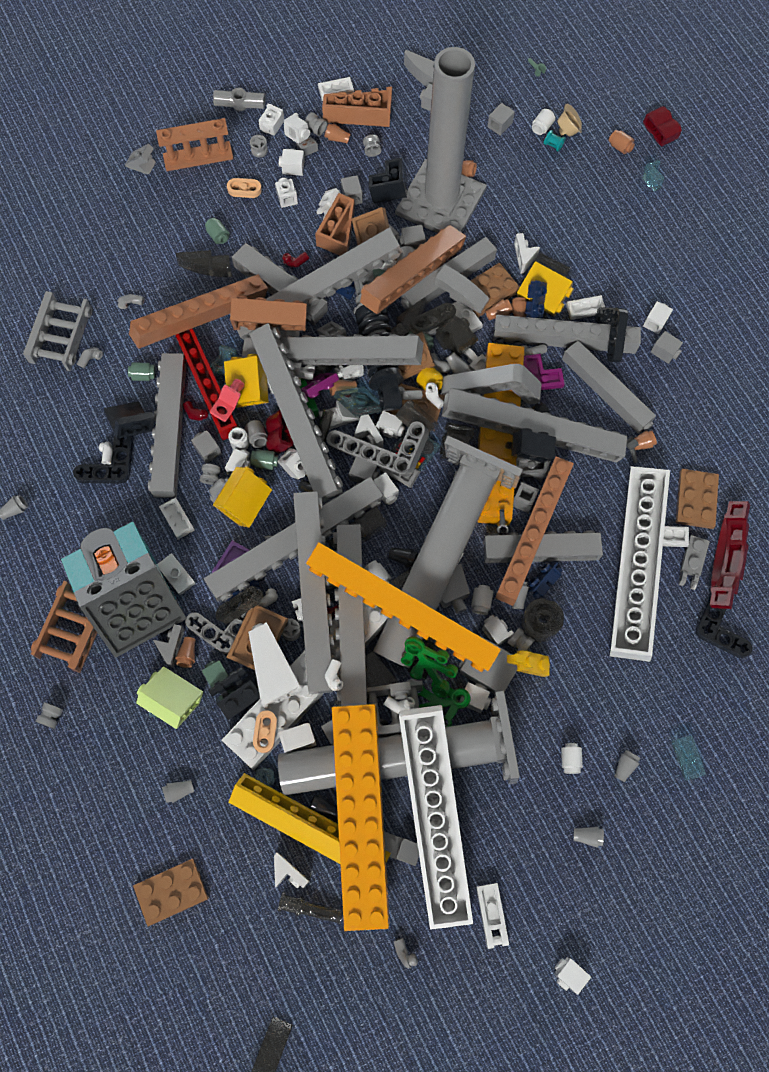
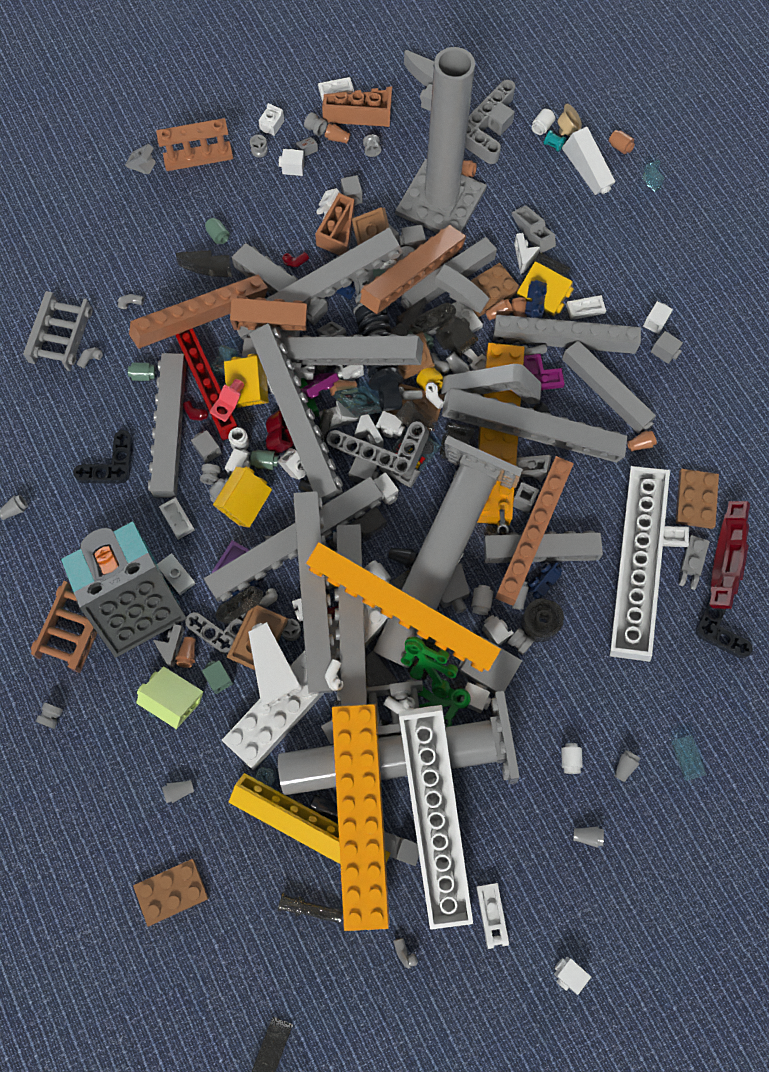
(107, 450): white arm -> none
(129, 419): black bracket -> none
(237, 697): black brick -> none
(239, 99): light grey piece -> none
(244, 188): light nougat plate -> none
(256, 433): light grey brick -> none
(265, 732): light nougat plate -> none
(284, 190): white brick -> none
(284, 868): white slope -> none
(296, 128): white brick -> none
(297, 738): white slope -> none
(390, 184): black brick -> none
(478, 141): none -> light grey beam
(530, 663): yellow hinge -> none
(532, 445): black brick -> none
(534, 228): none -> light grey slope
(538, 67): sand green hand -> none
(589, 161): none -> white slope
(618, 320): black beam -> none
(631, 444): dark grey hand -> none
(662, 126): dark red brick -> none

